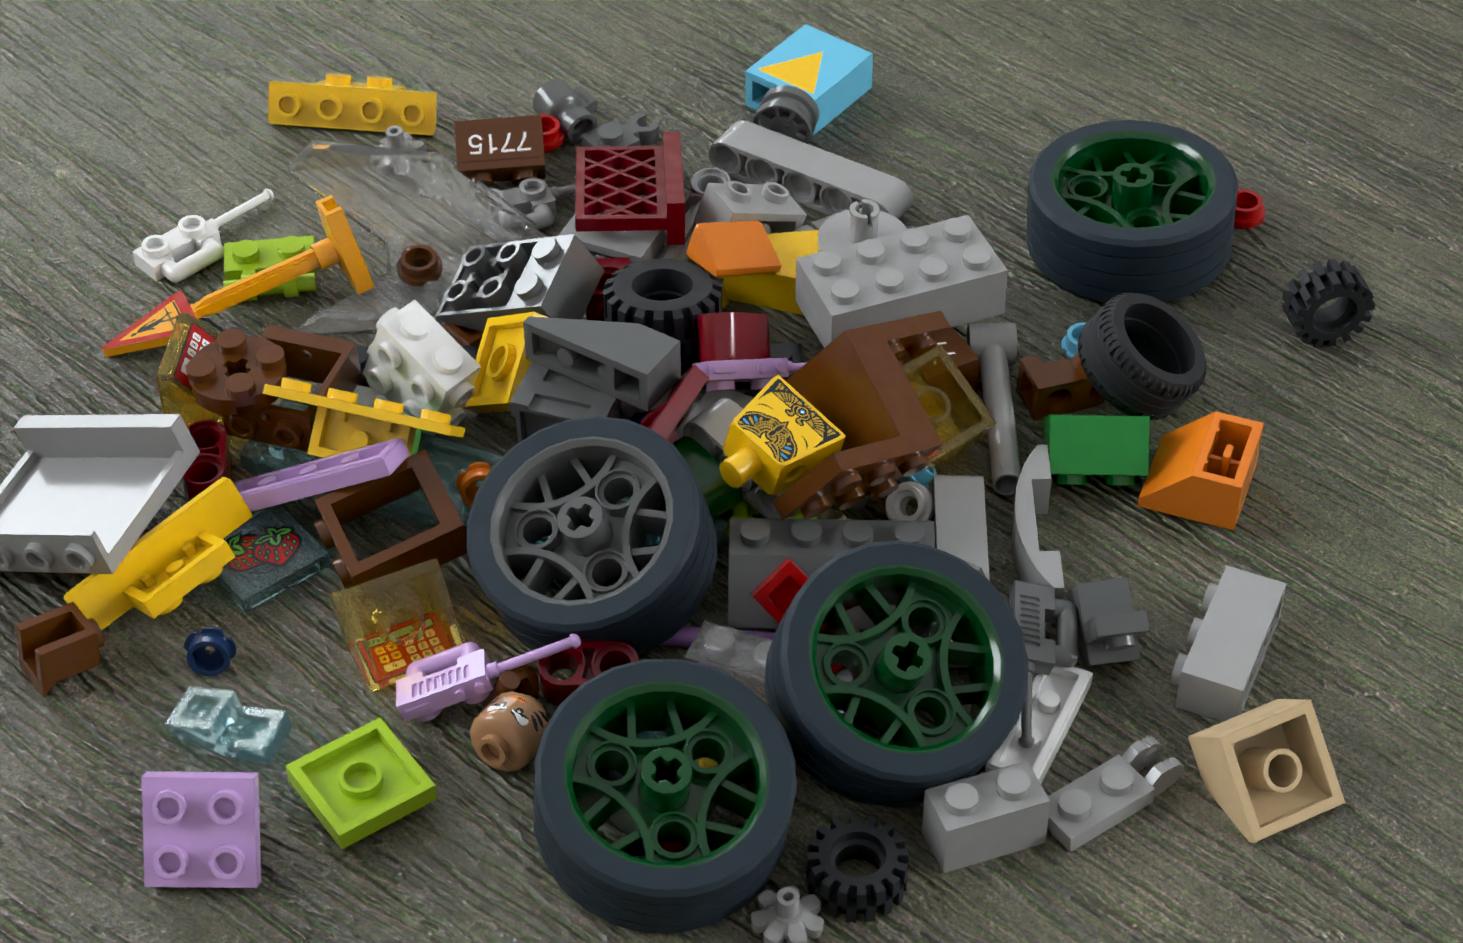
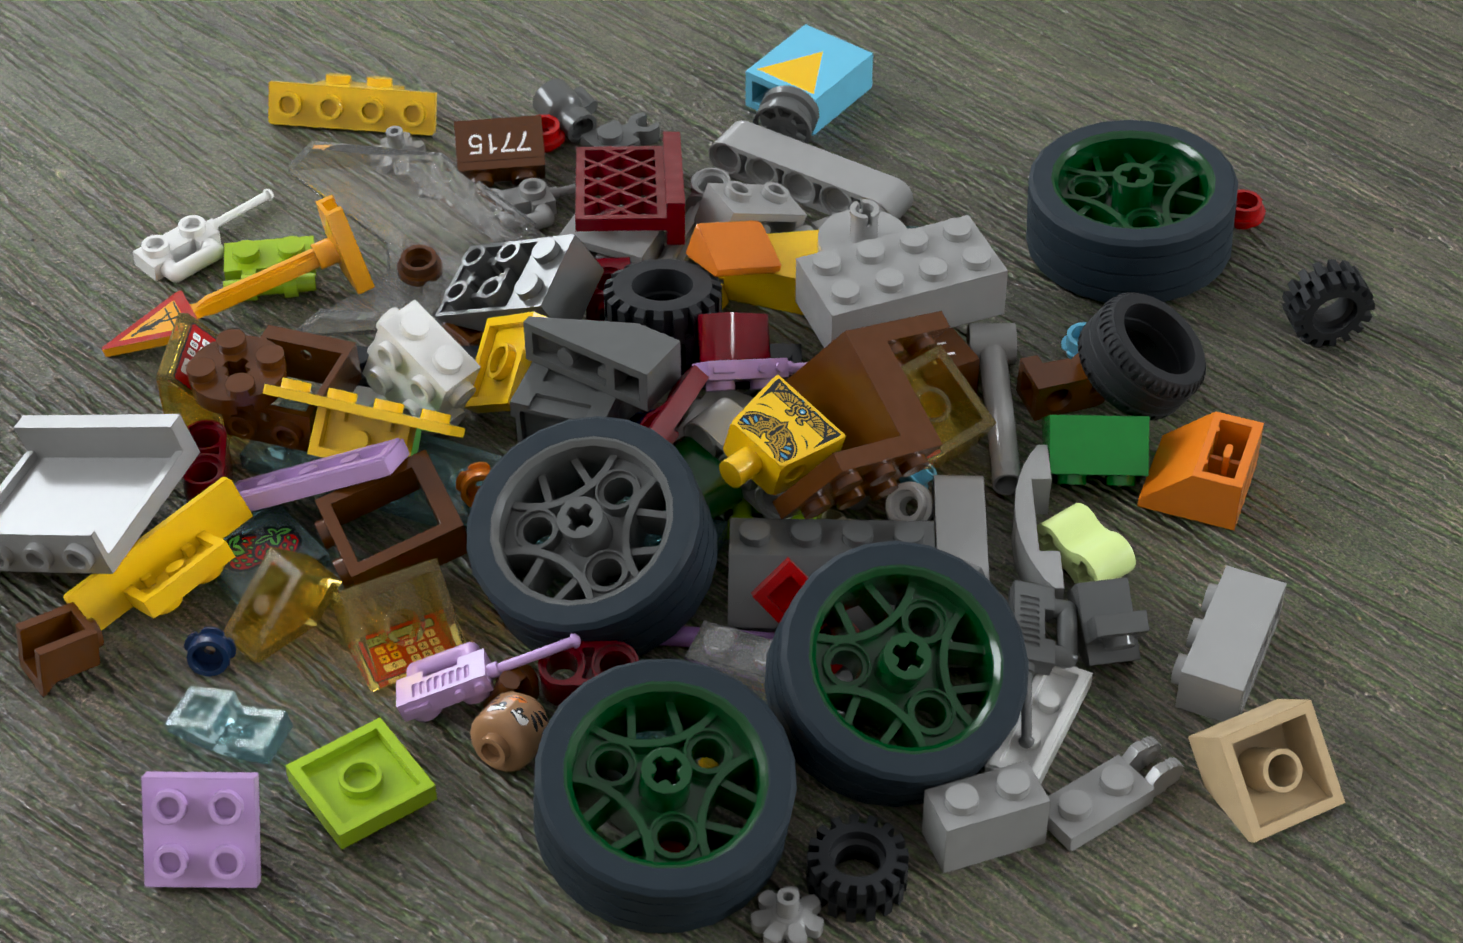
(280, 603): none -> clear yellow slope
(1085, 545): none -> yellowish green axle

